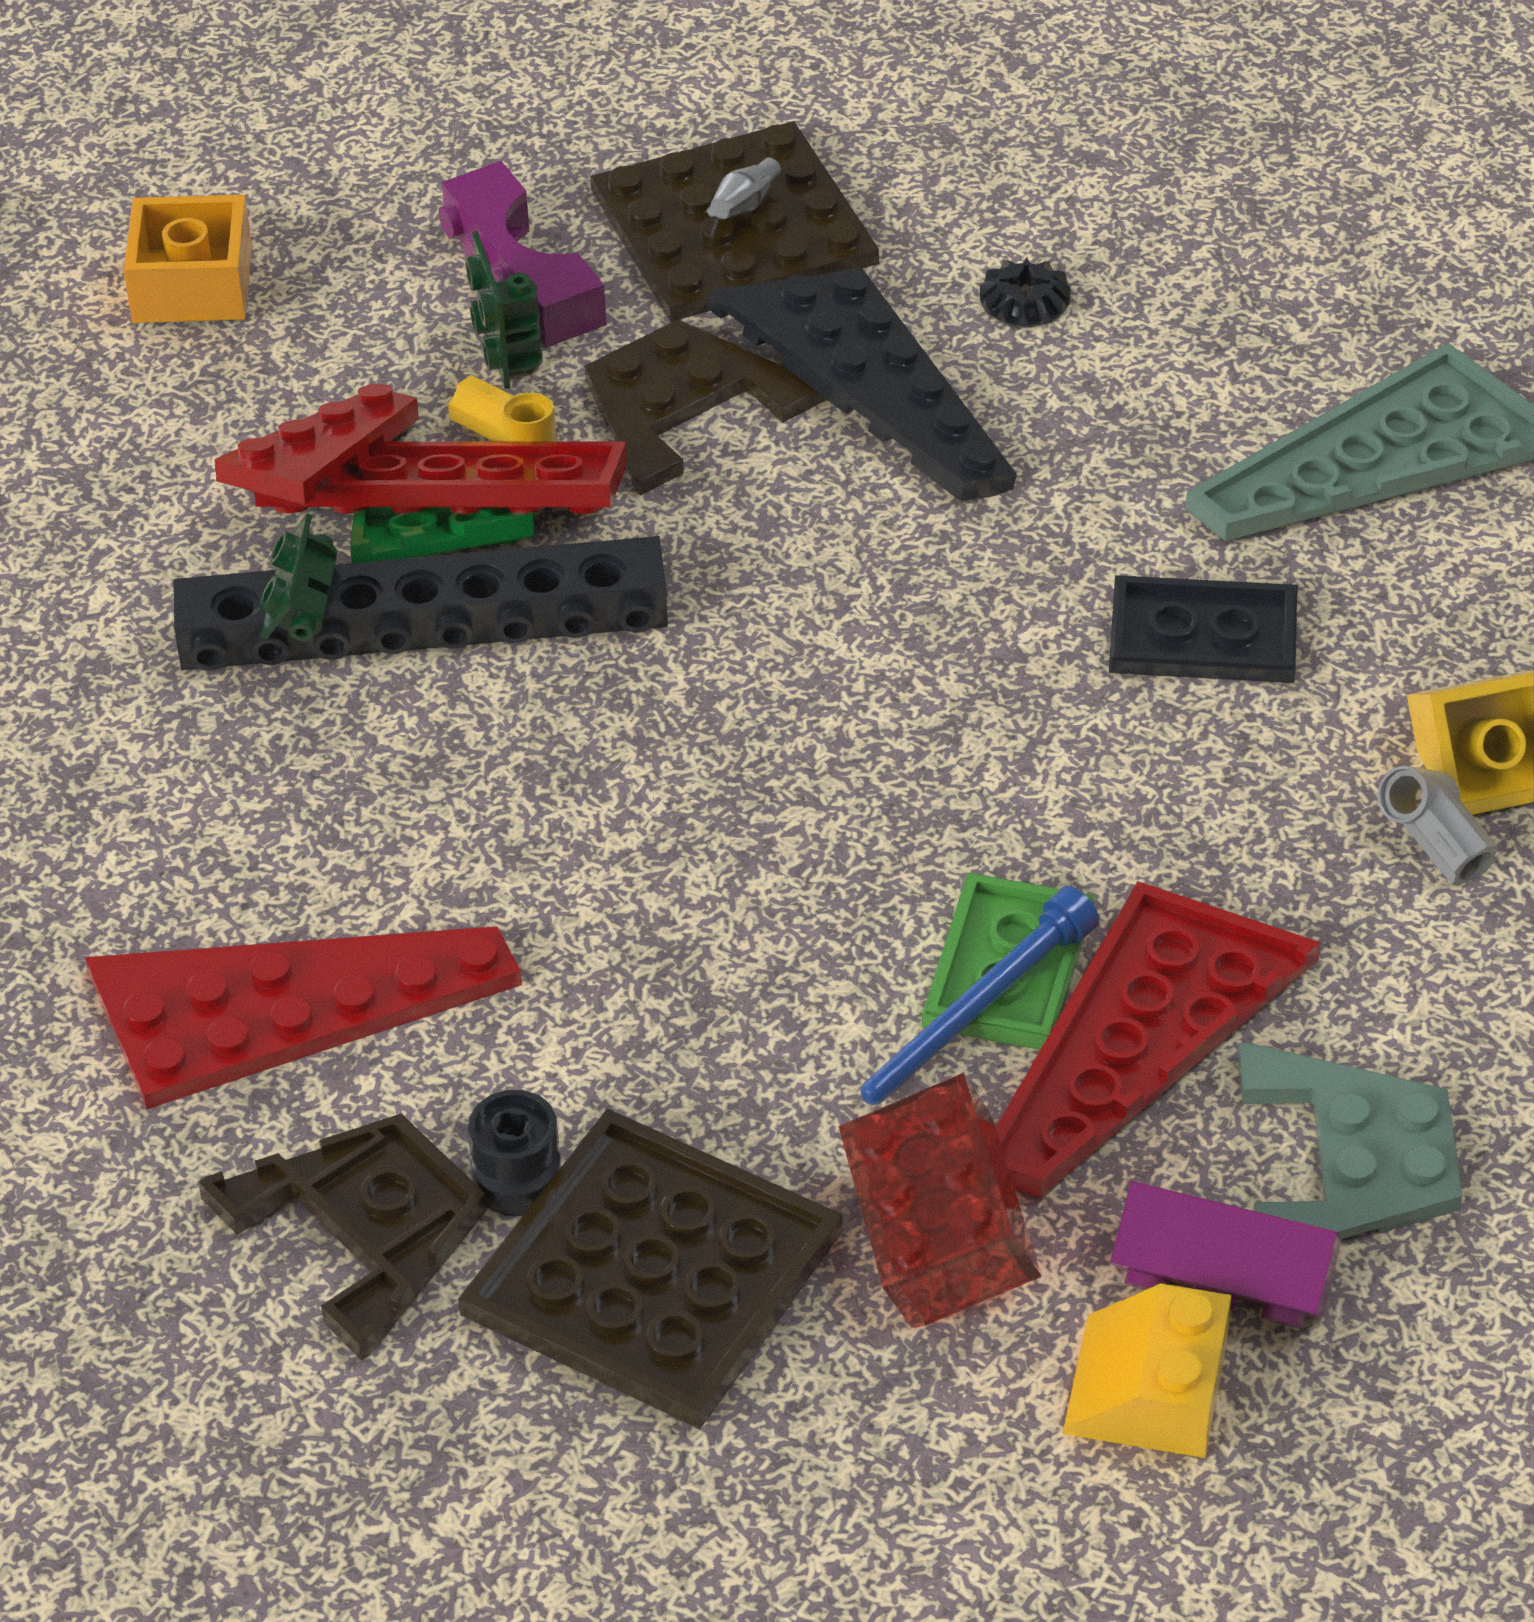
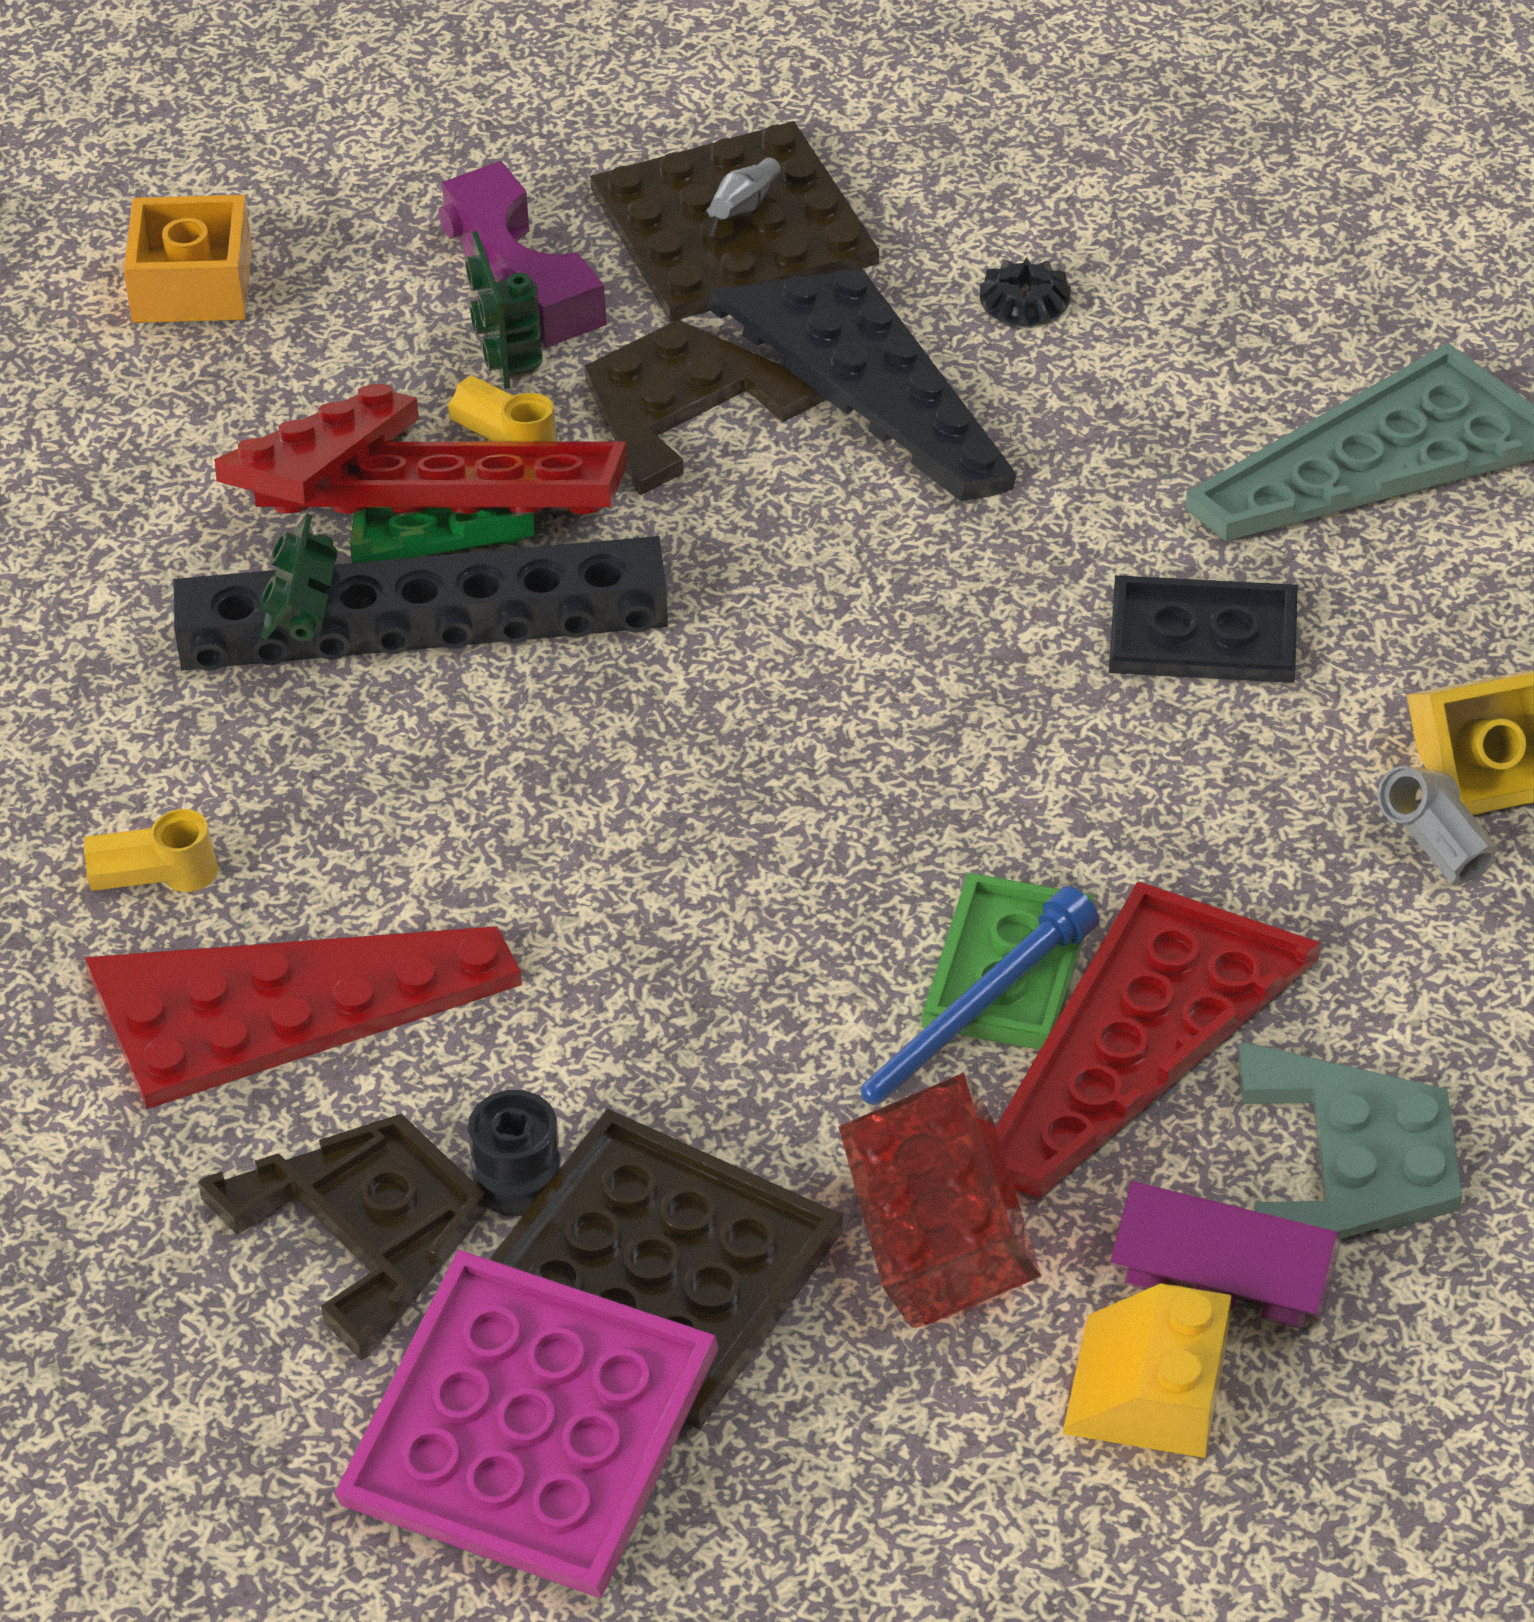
(171, 852): none -> yellow piece
(528, 1422): none -> dark pink plate

